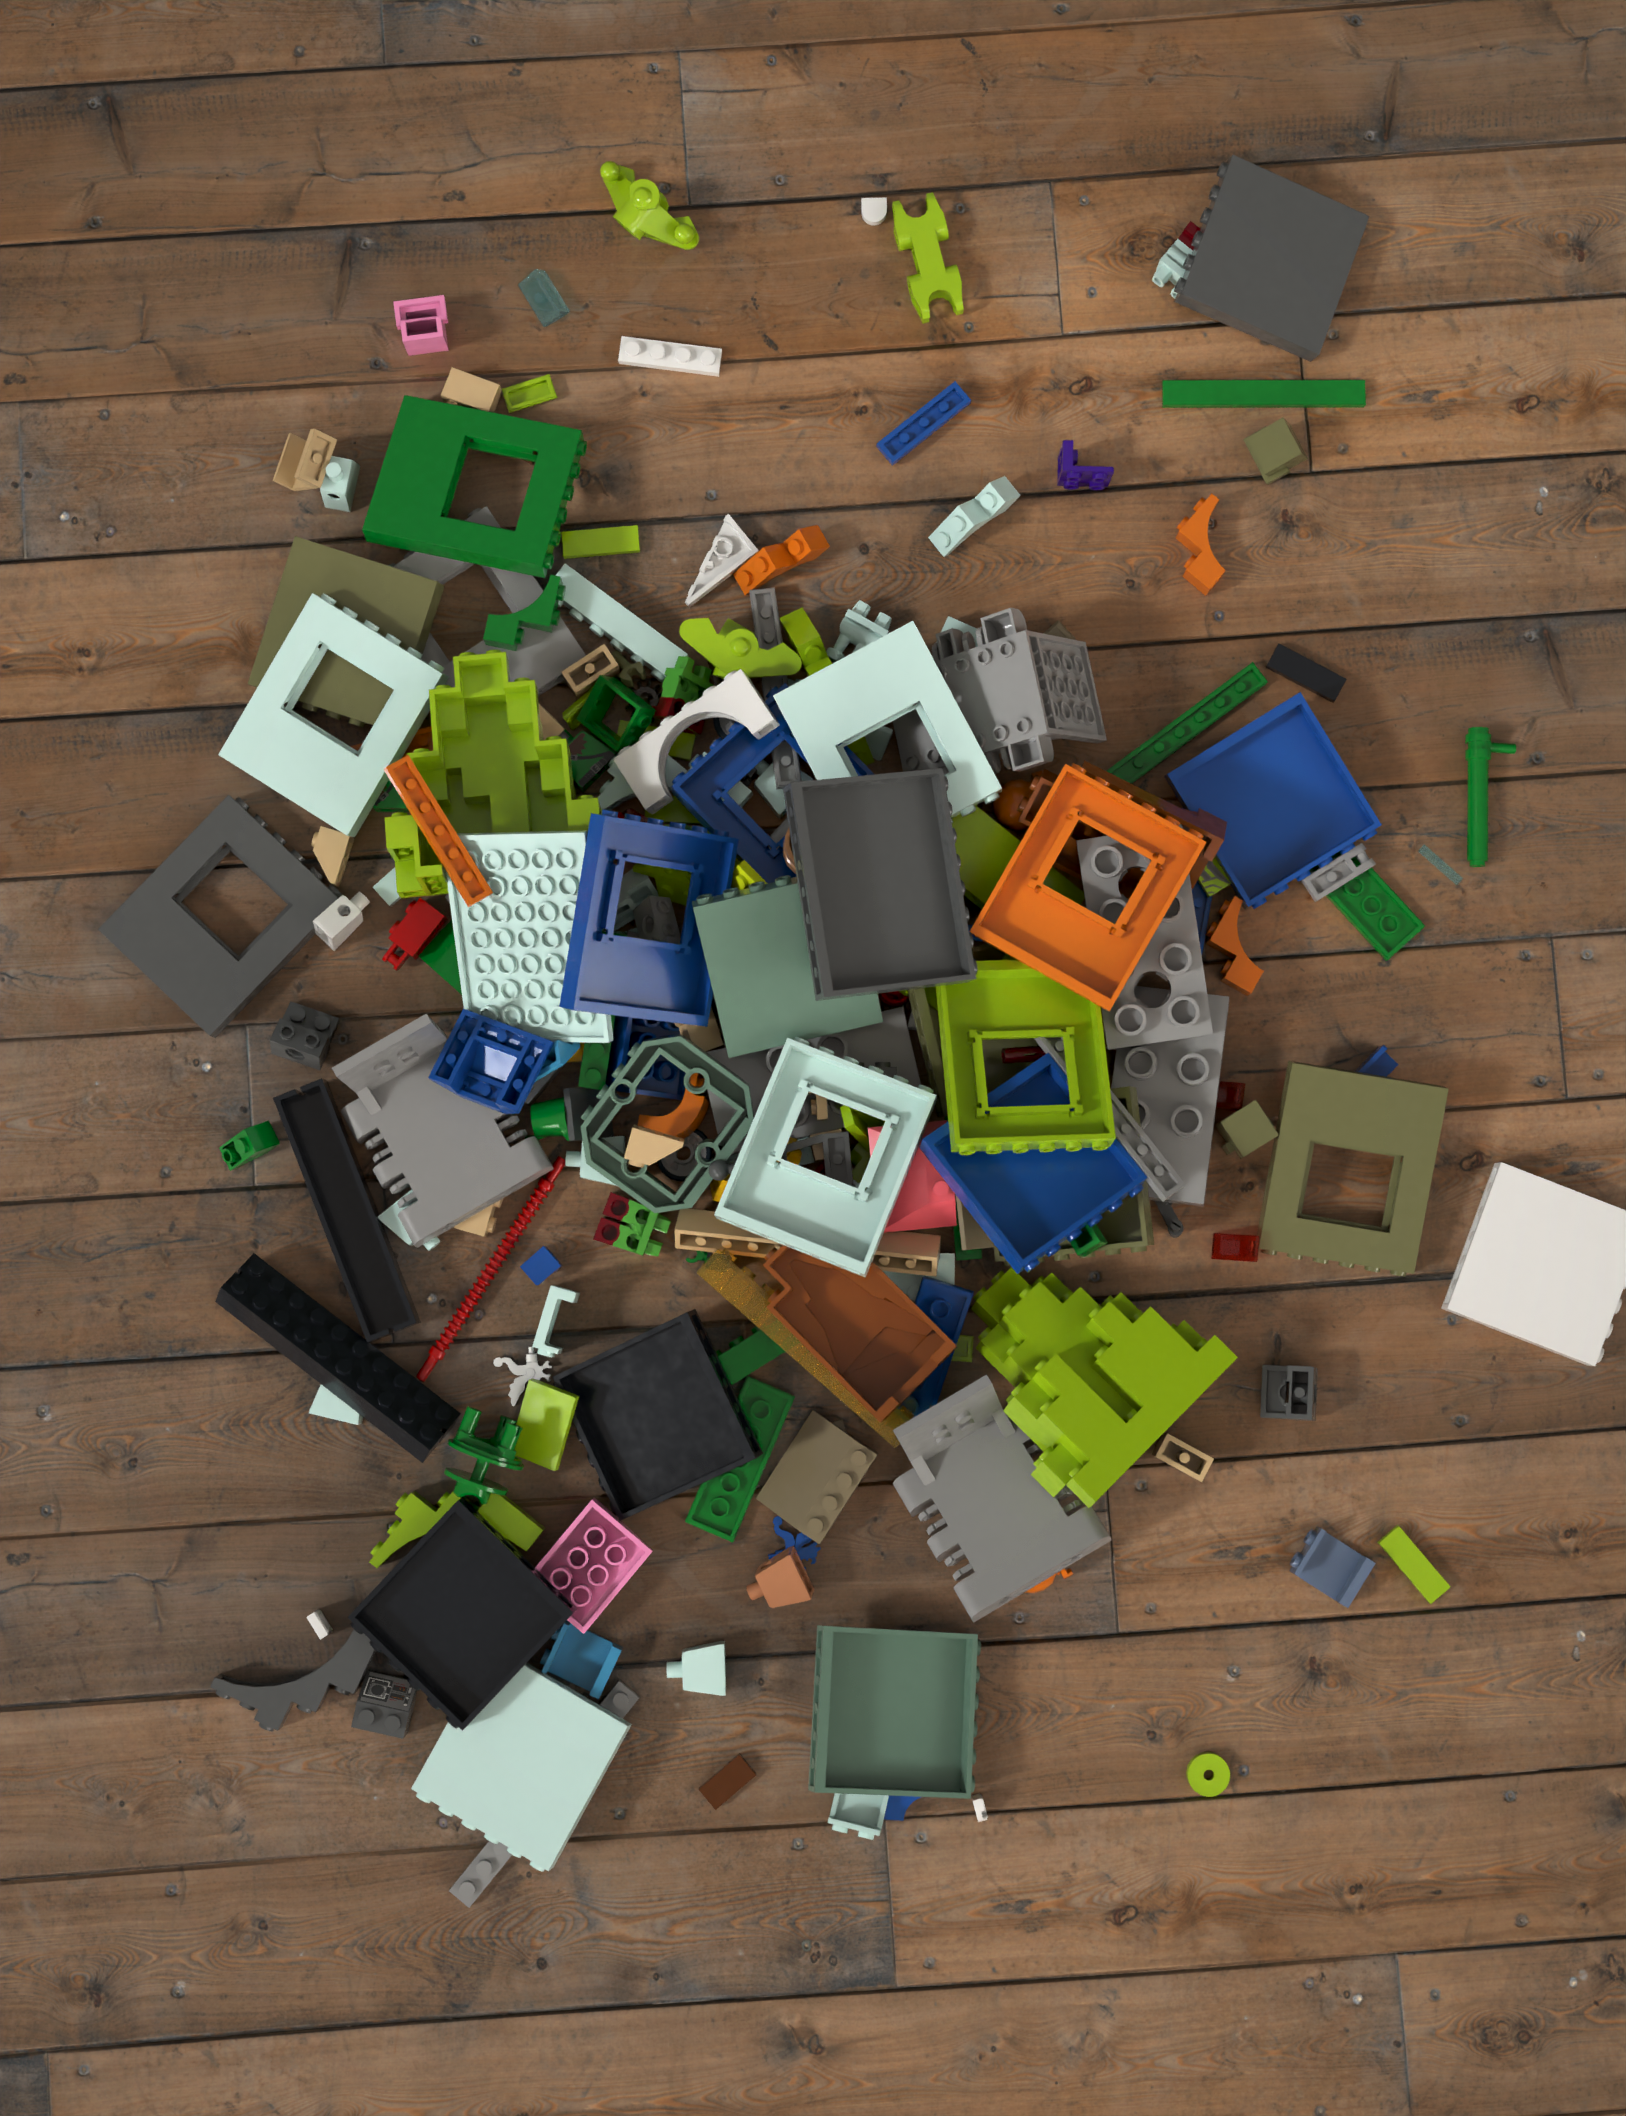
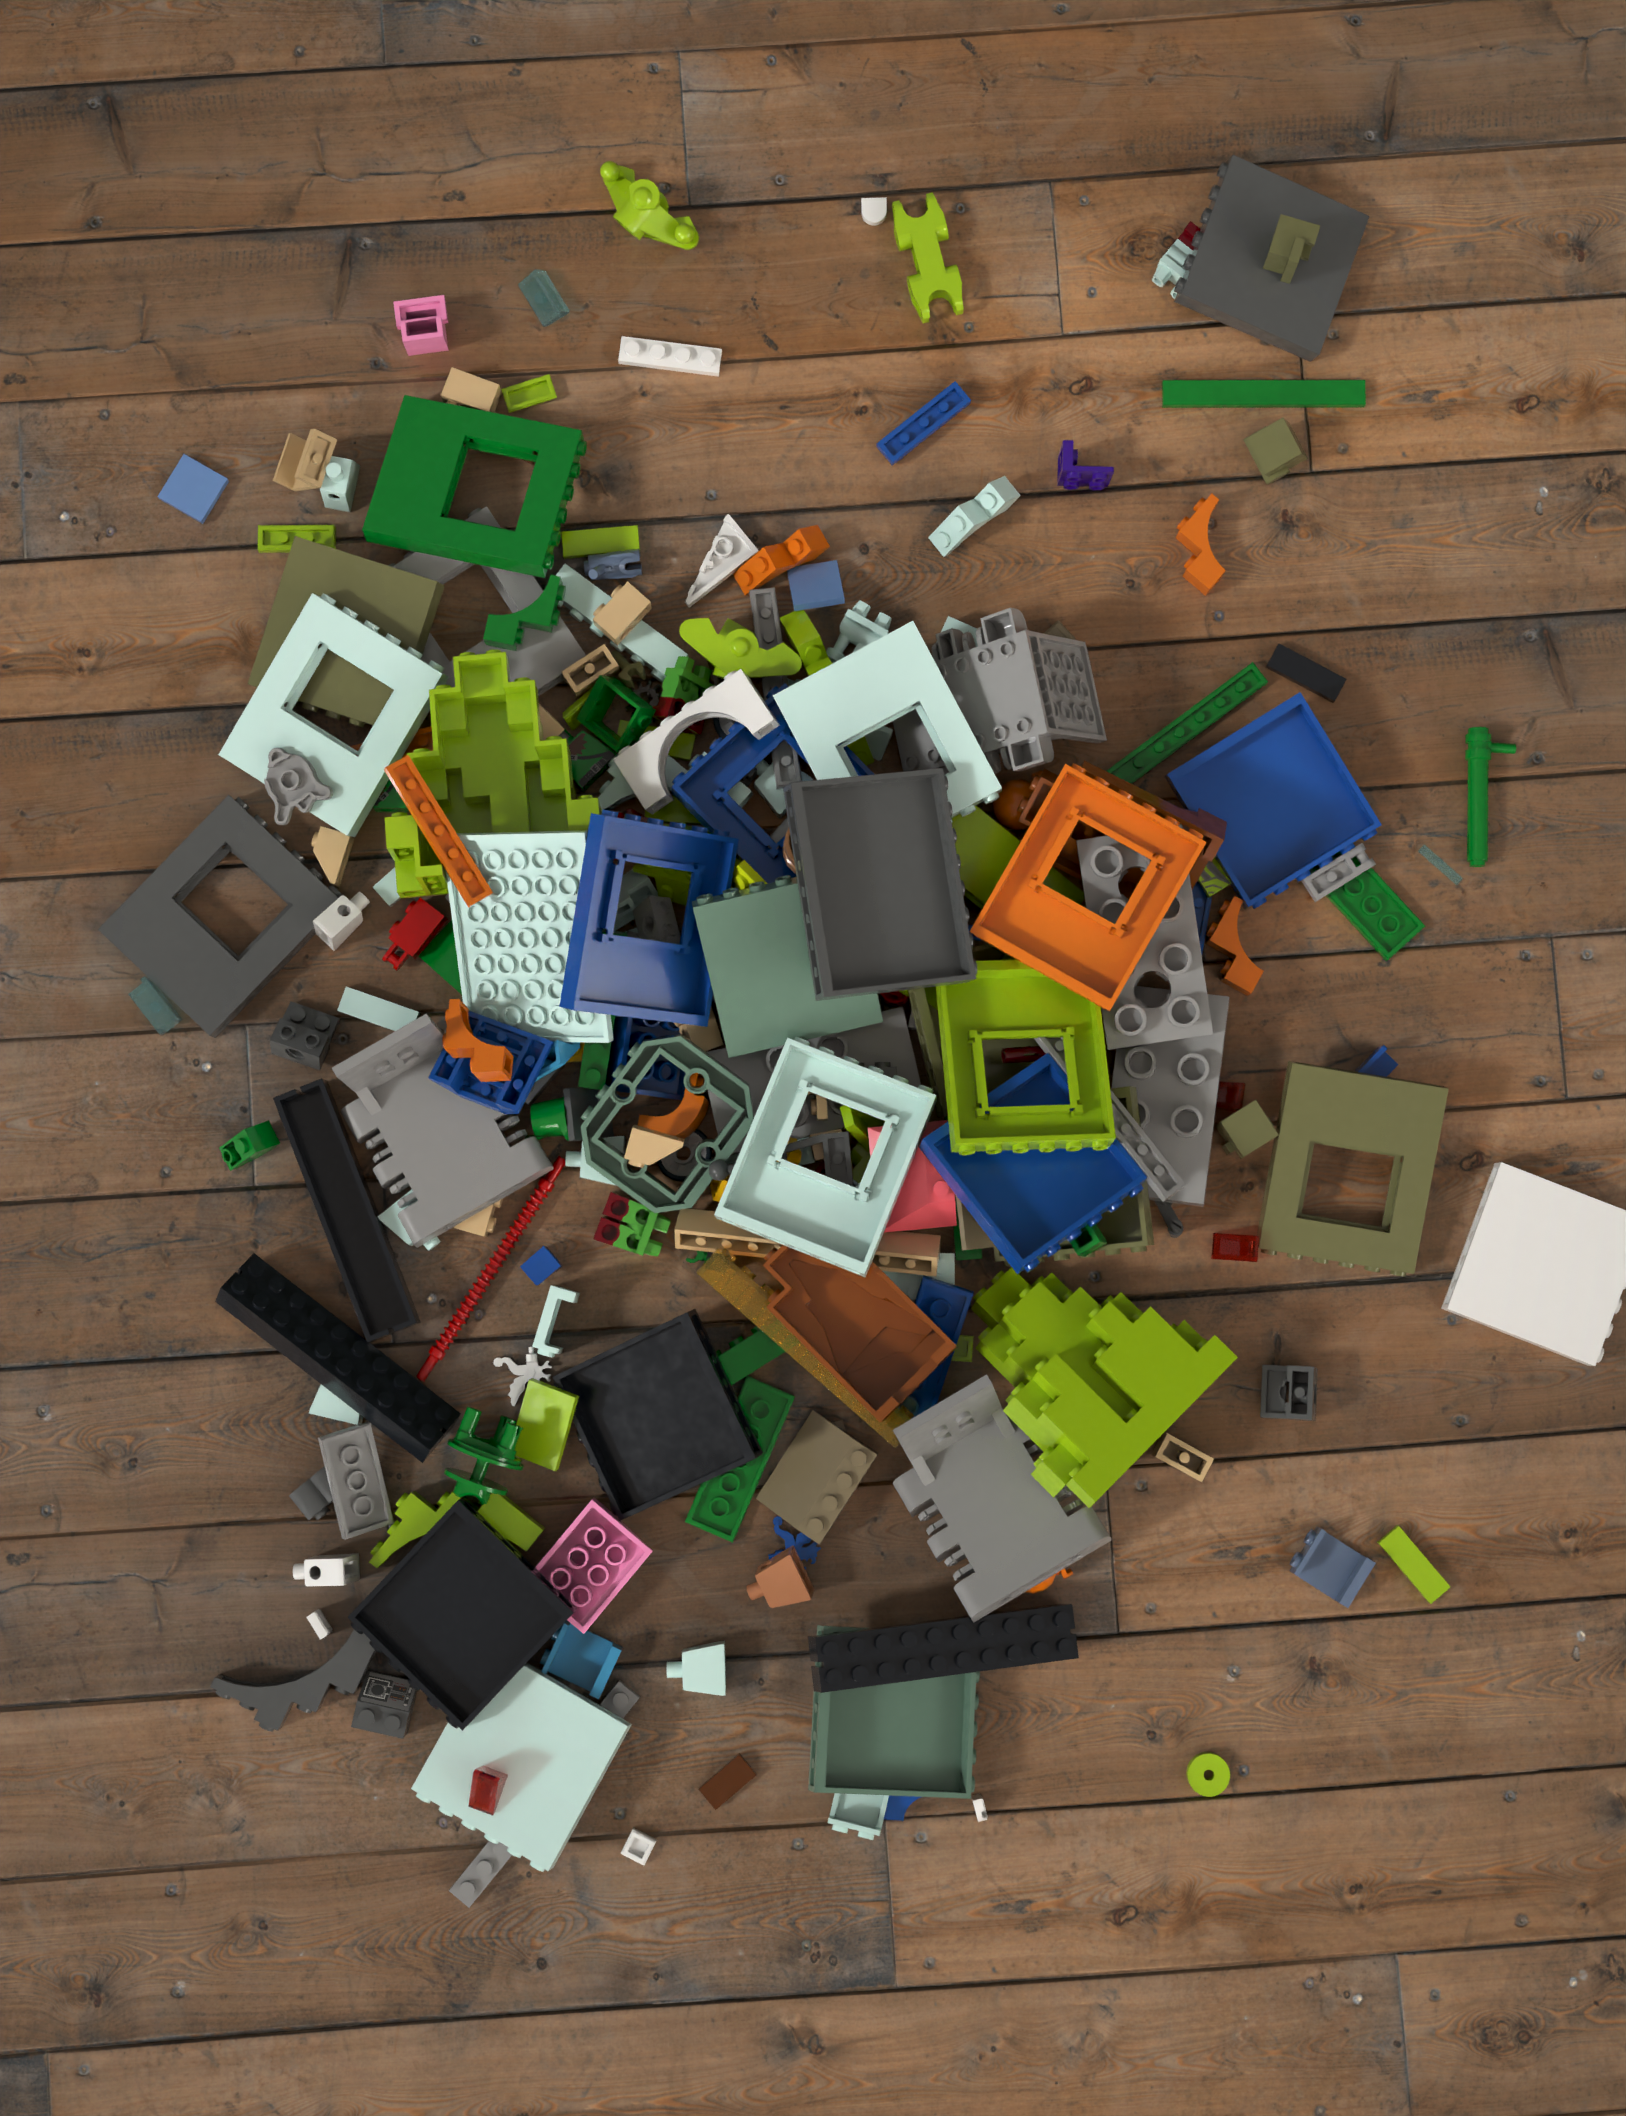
(155, 1006): none -> clear light blue panel
(193, 488): none -> medium blue tile
(280, 537): none -> lime tile
(293, 784): none -> light grey tile
(313, 1496): none -> dark grey brick
(328, 1570): none -> white torso
(356, 1480): none -> light grey tile
(375, 1010): none -> light aqua tile
(486, 1789): none -> clear red slope
(487, 1061): none -> orange arch
(612, 565): none -> sand blue piece
(621, 612): none -> tan brick
(638, 1846): none -> white tile
(815, 585): none -> medium blue tile
(942, 1647): none -> black piece
(1289, 244): none -> olive plate

